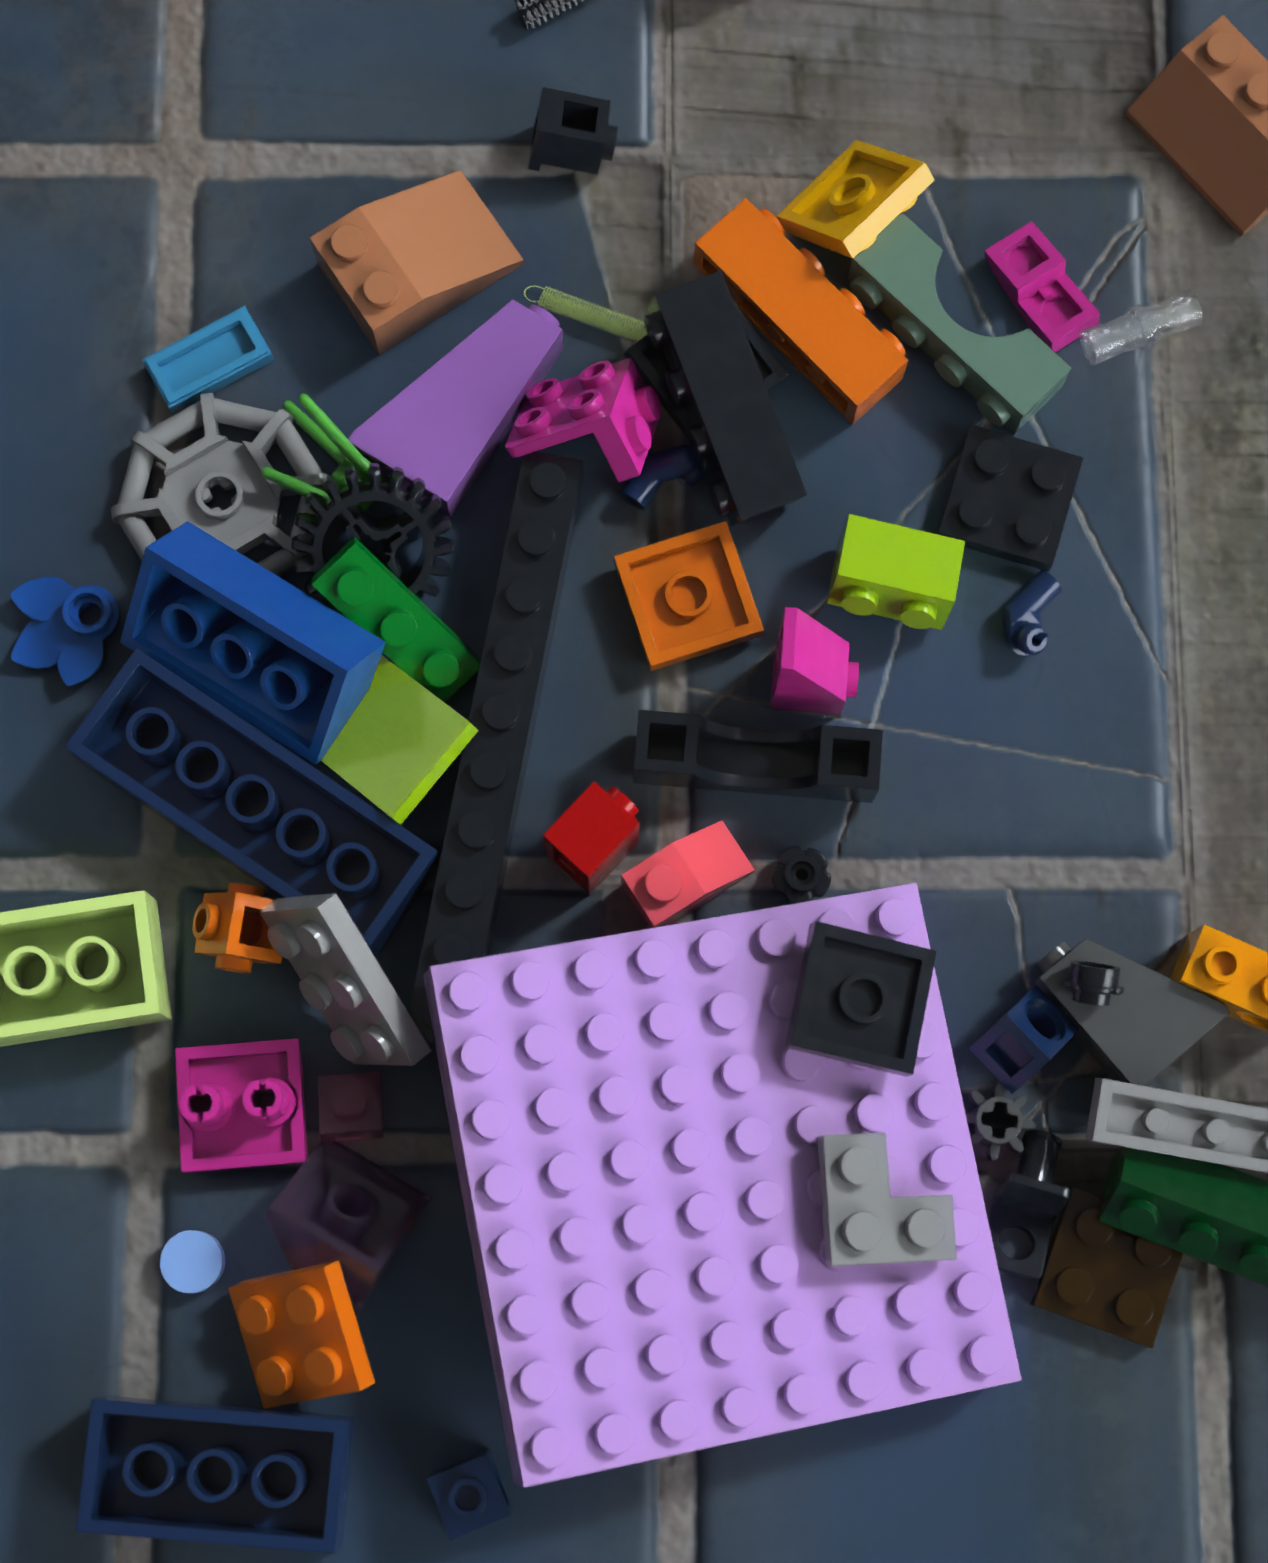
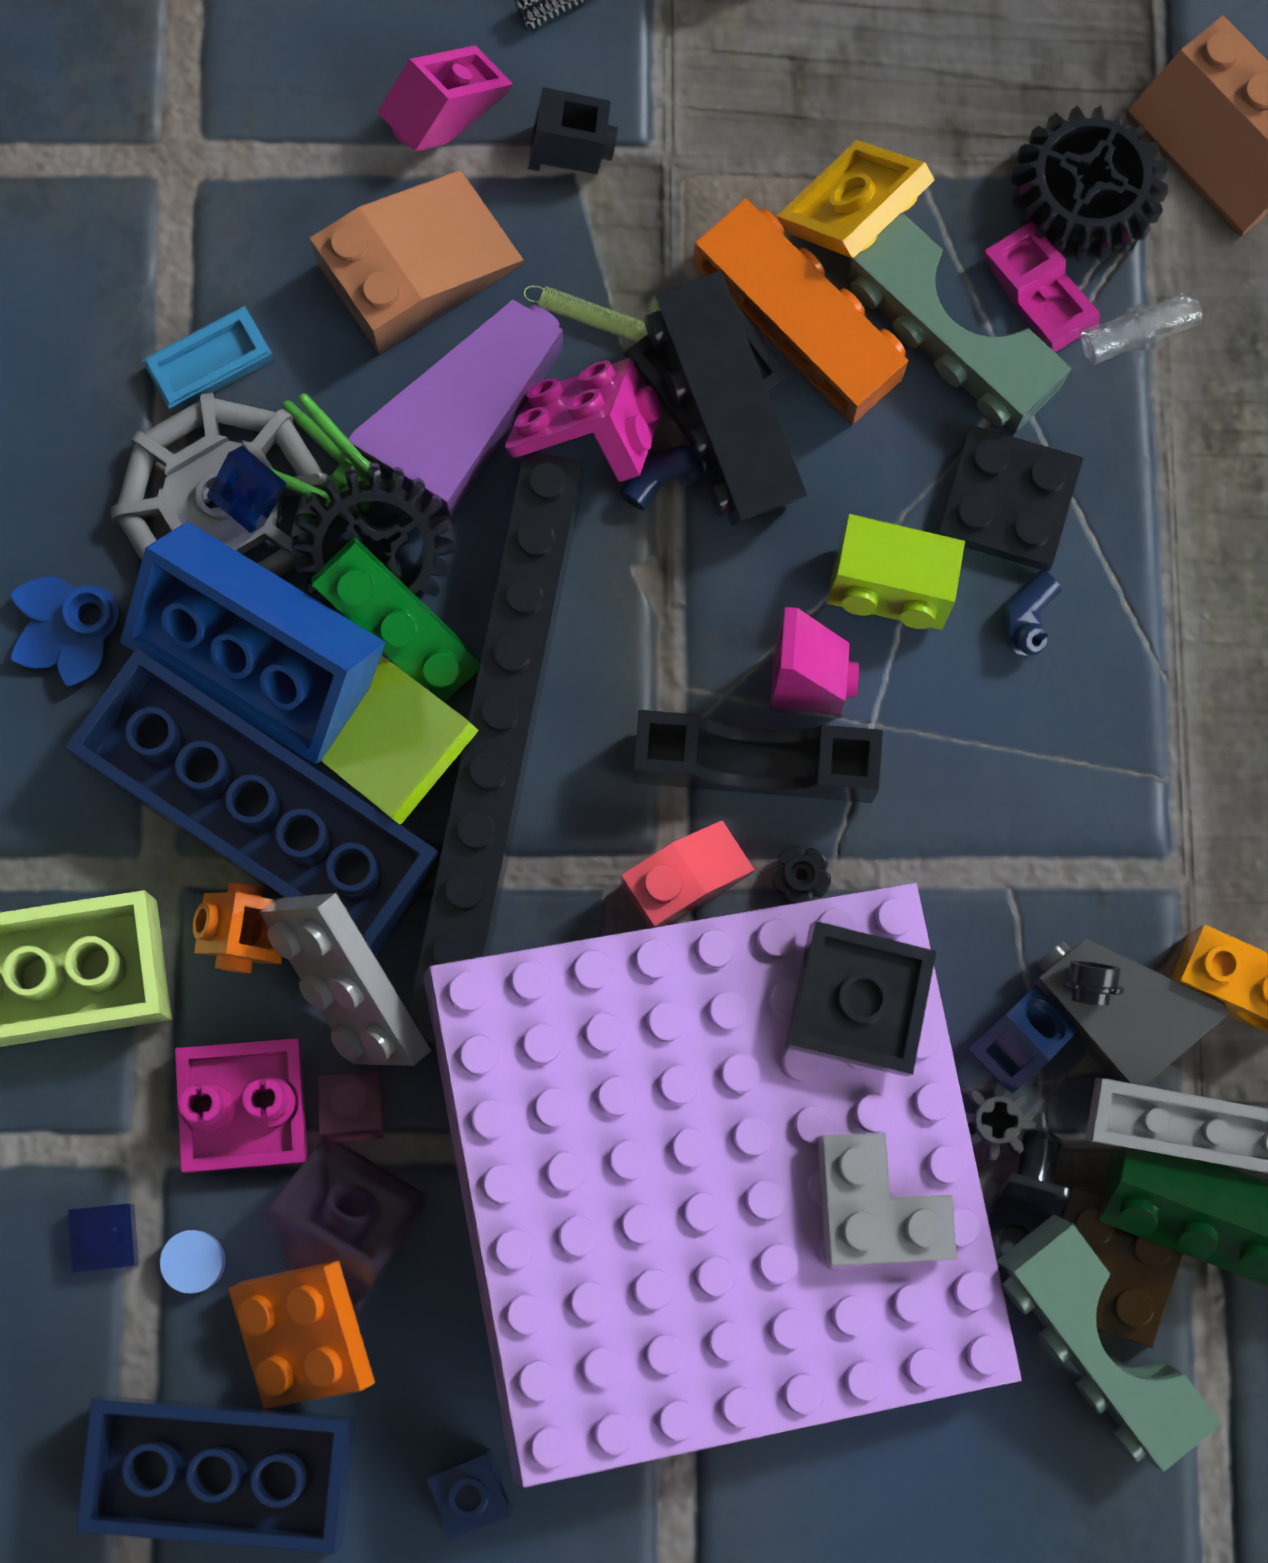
(103, 1237): none -> clear blue plate
(246, 489): none -> clear blue plate
(442, 96): none -> dark pink slope
(593, 835): red brick -> none
(688, 596): orange plate -> none
(1135, 204): none -> black gear
(1152, 1404): none -> sand green arch

